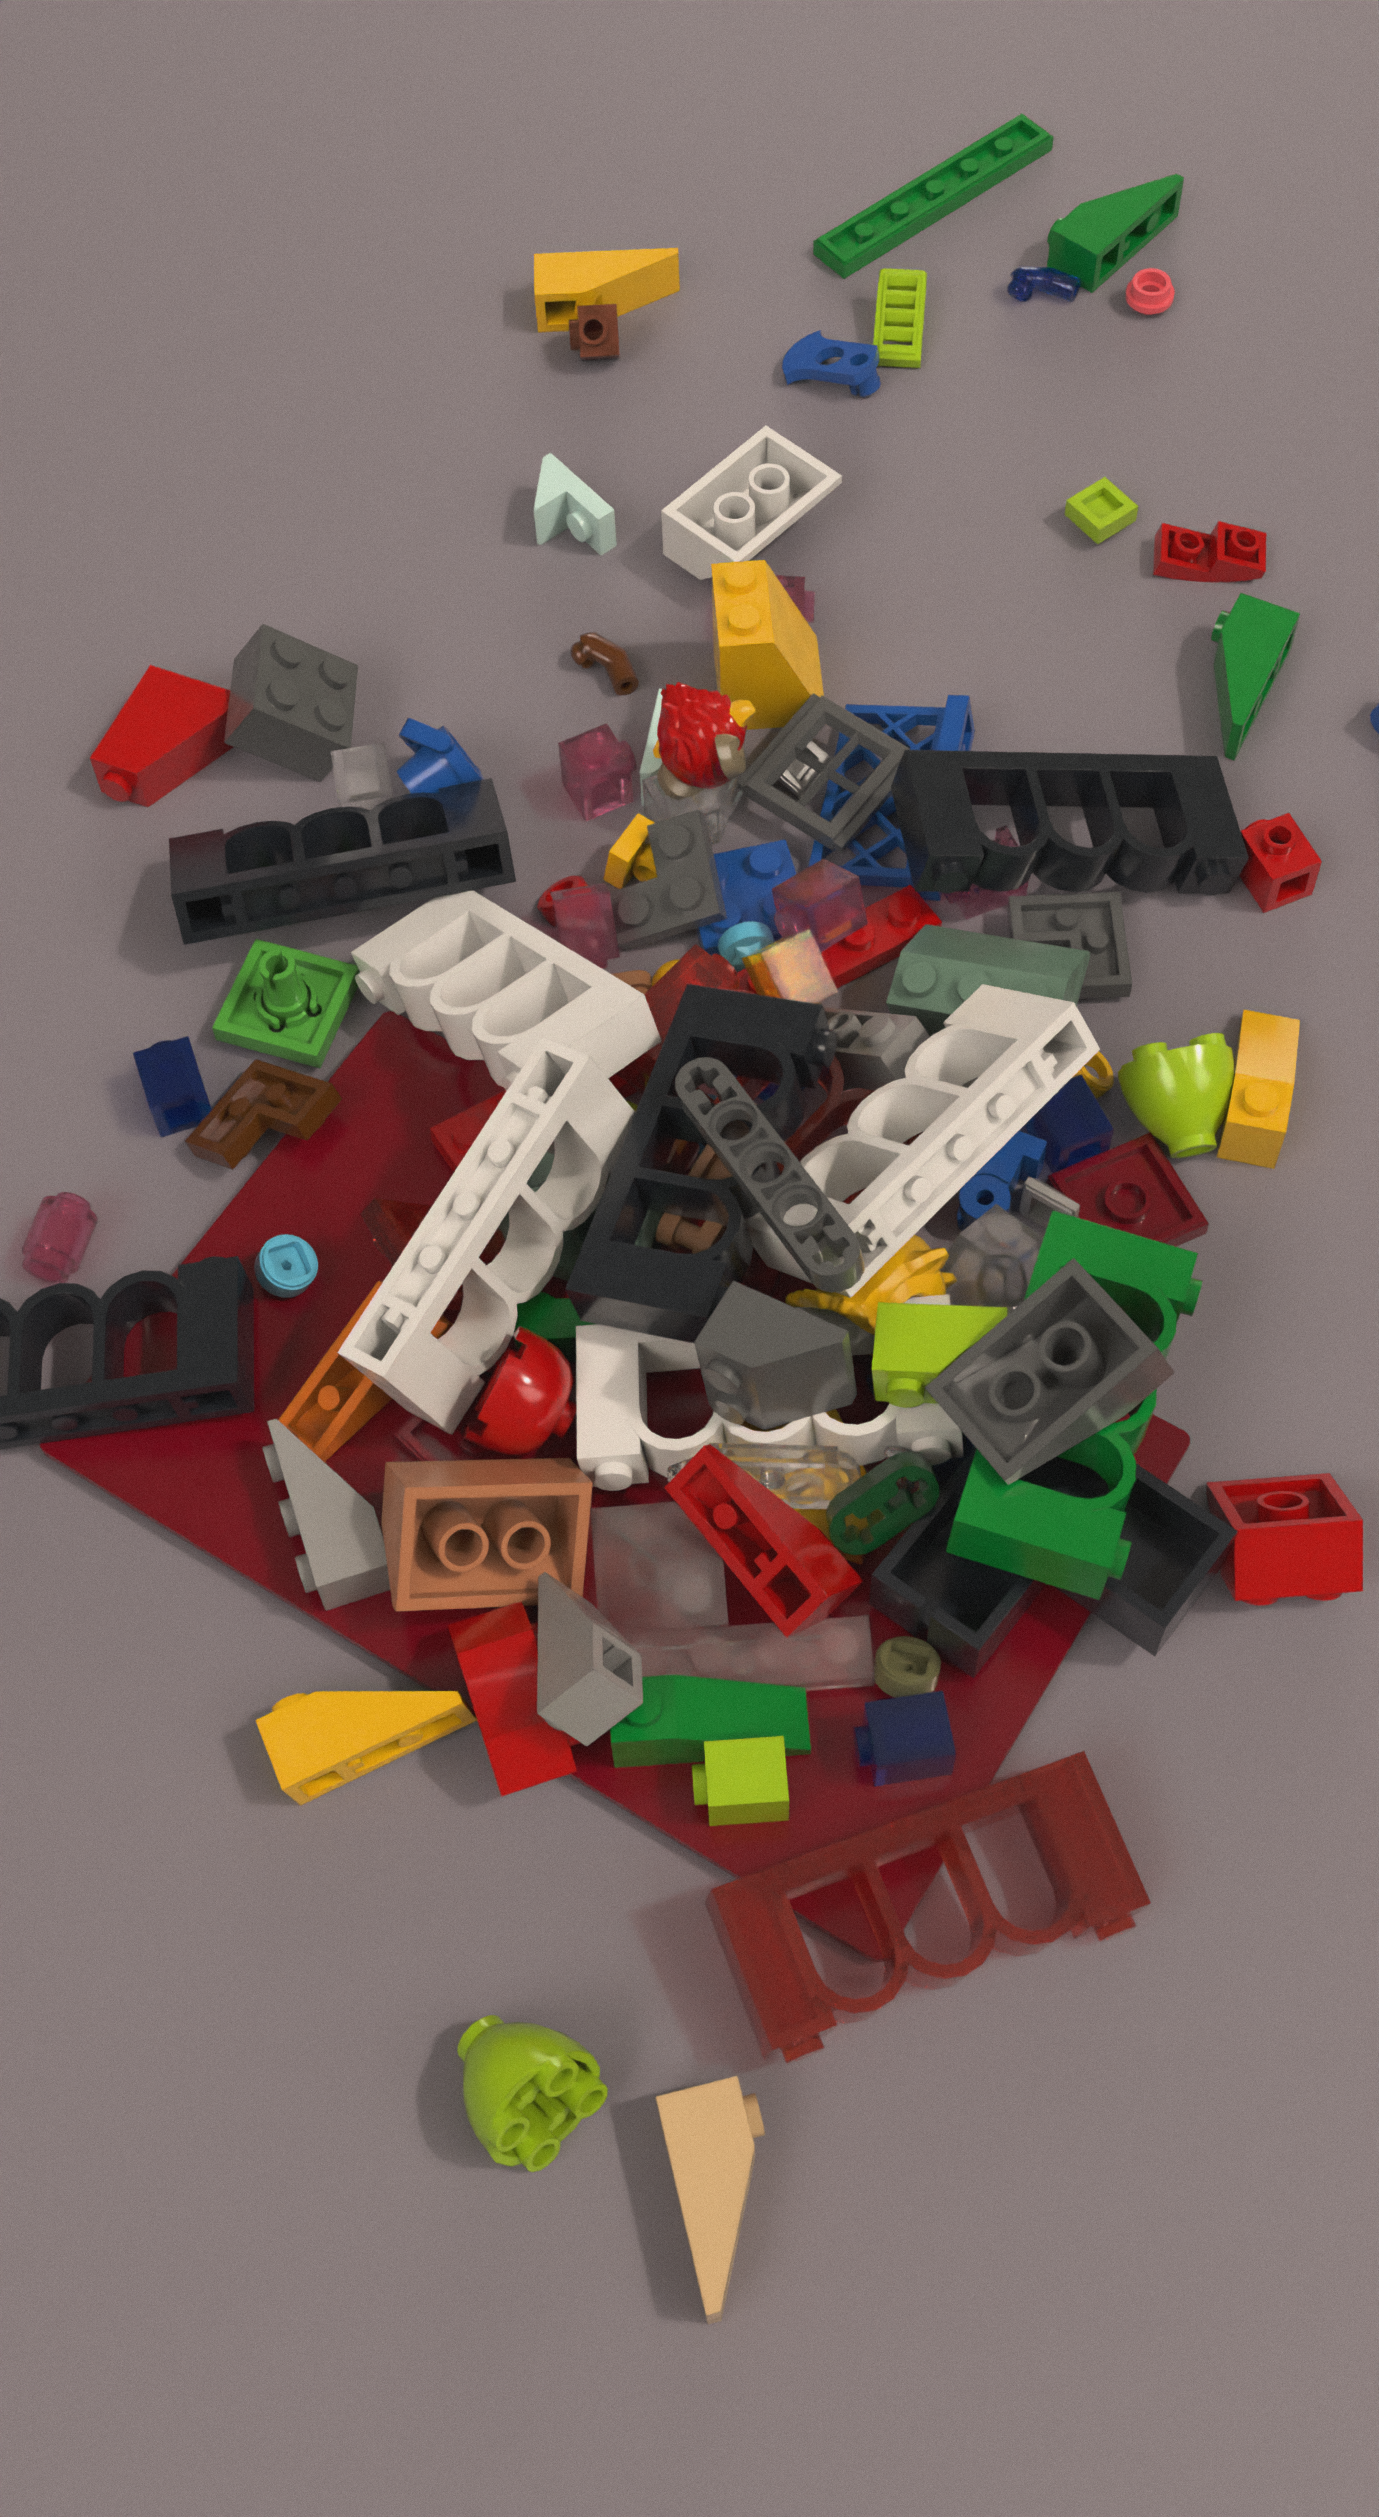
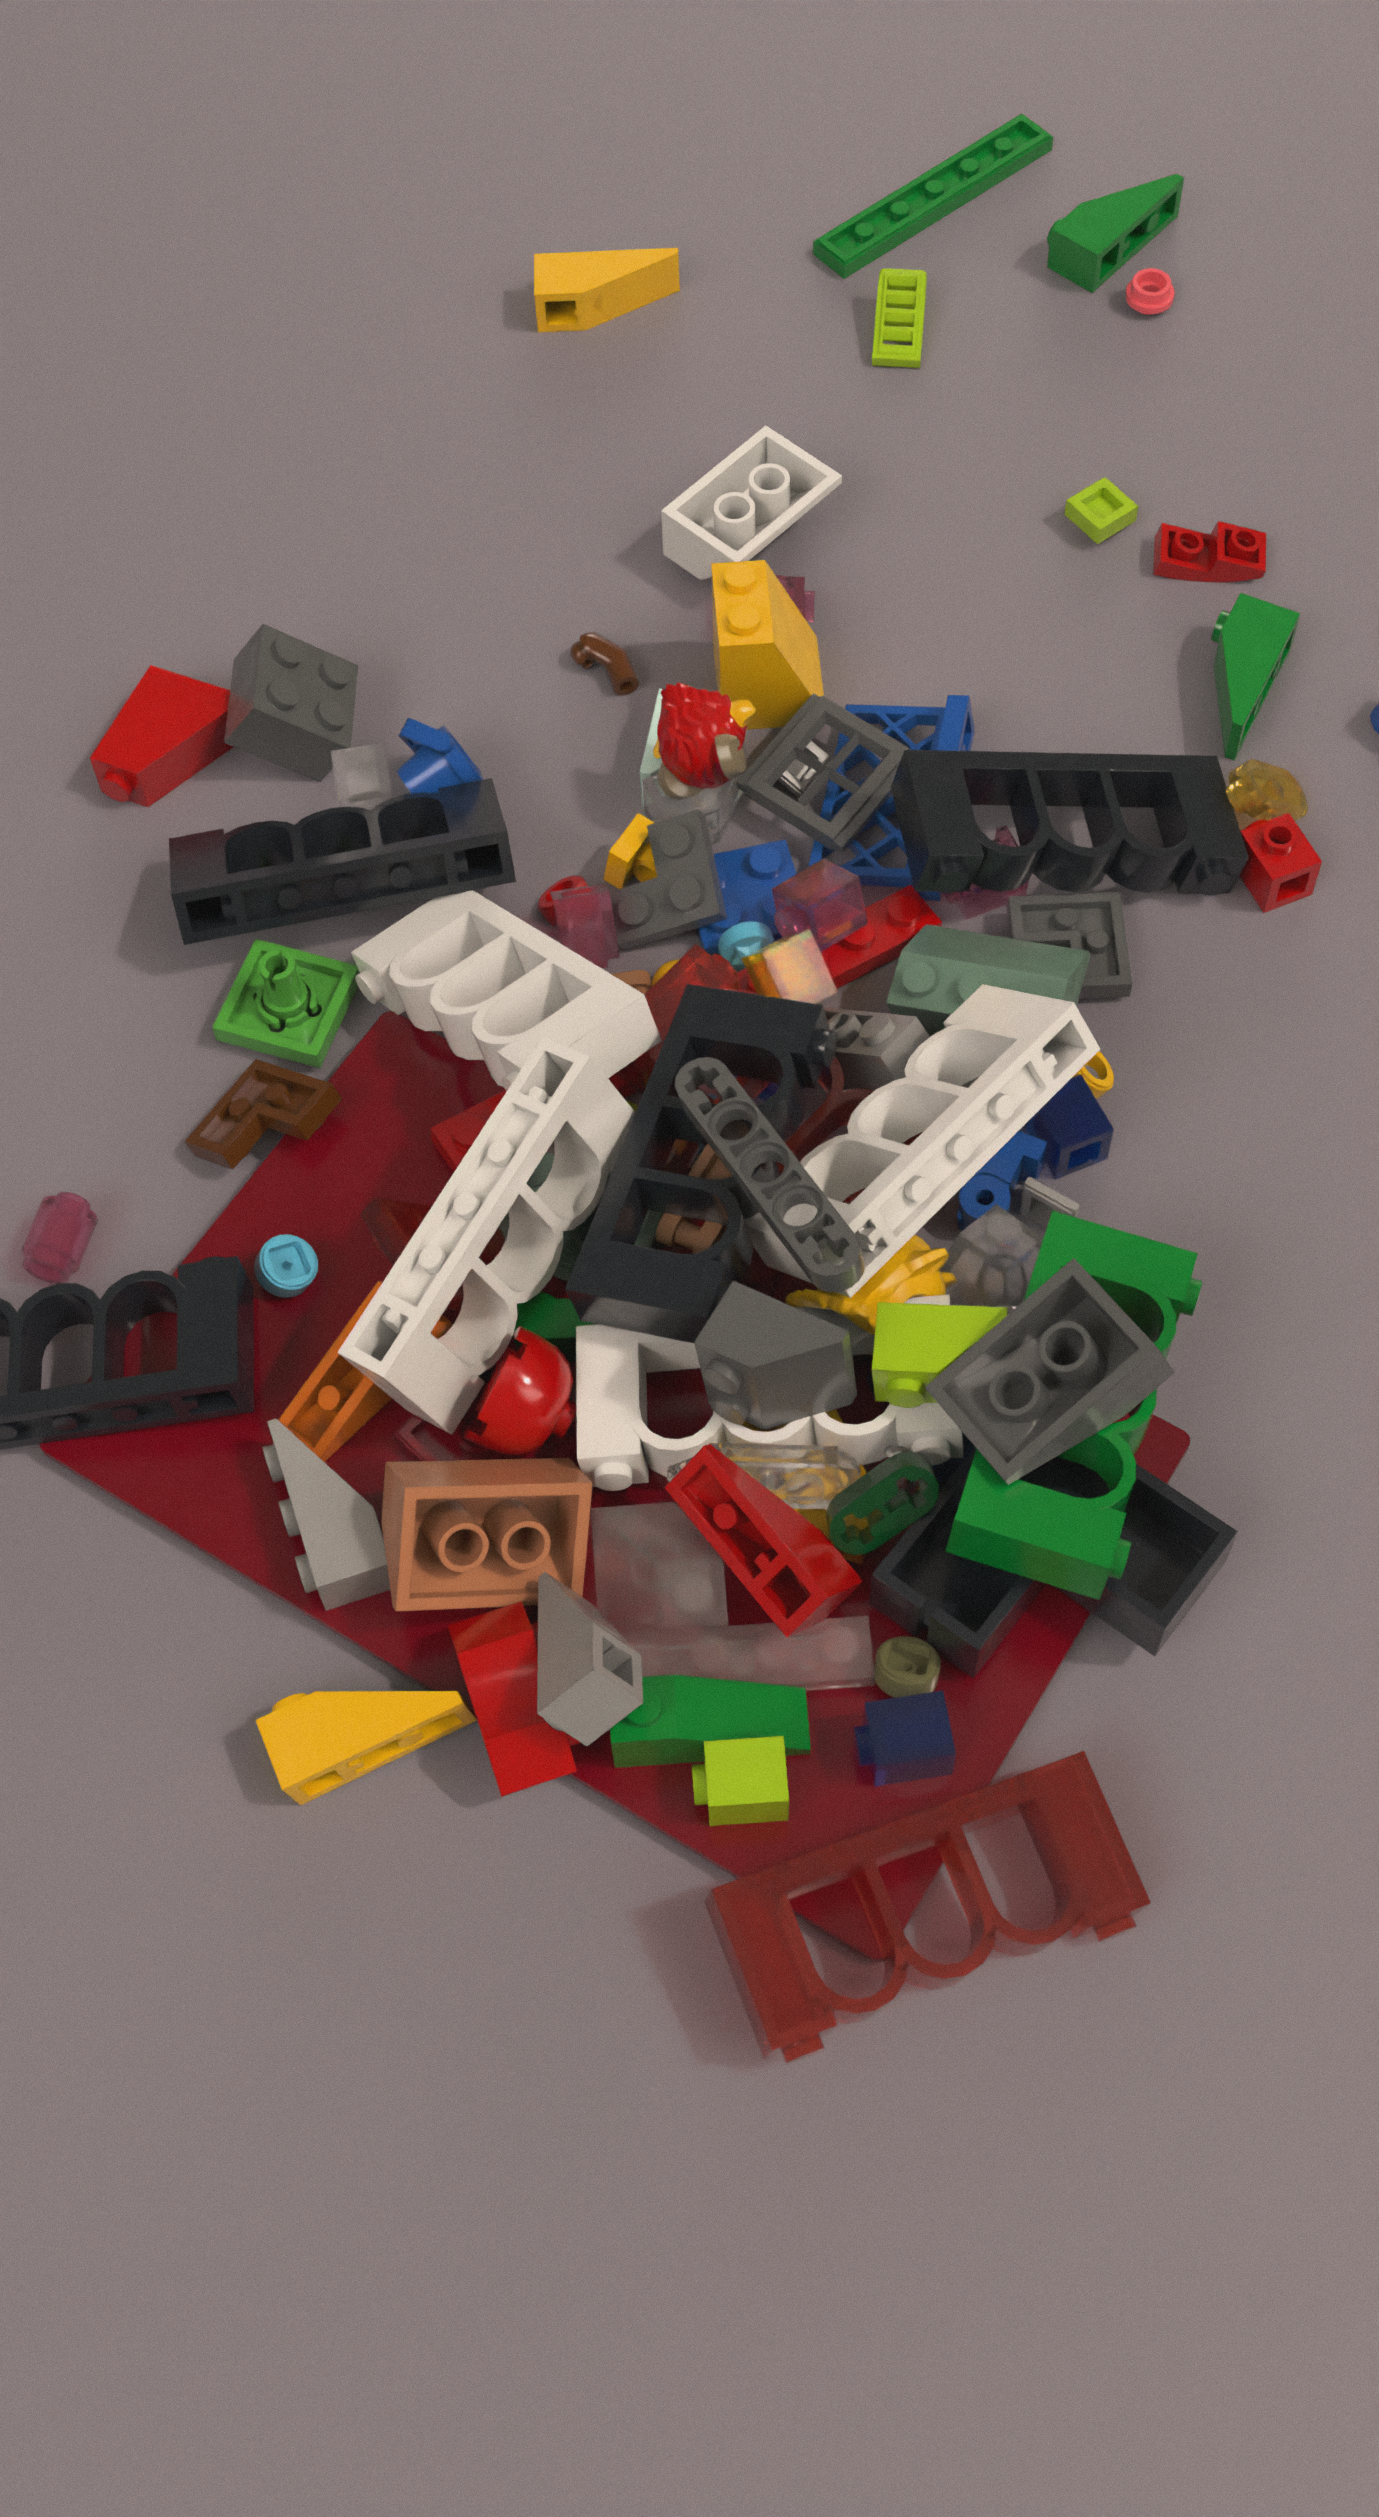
(173, 1085): clear blue brick -> none
(526, 2089): lime piece -> none
(569, 503): light aqua slope -> none
(595, 332): copper plate -> none
(597, 771): clear pink brick -> none
(712, 2164): tan slope -> none
(854, 368): blue piece -> none
(1043, 279): clear blue arm -> none
(1133, 1192): dark red tile -> none
(1181, 1091): lime piece -> none
(1260, 1089): yellow slope -> none
(1265, 791): none -> clear yellow plate
(1291, 1538): red slope -> none

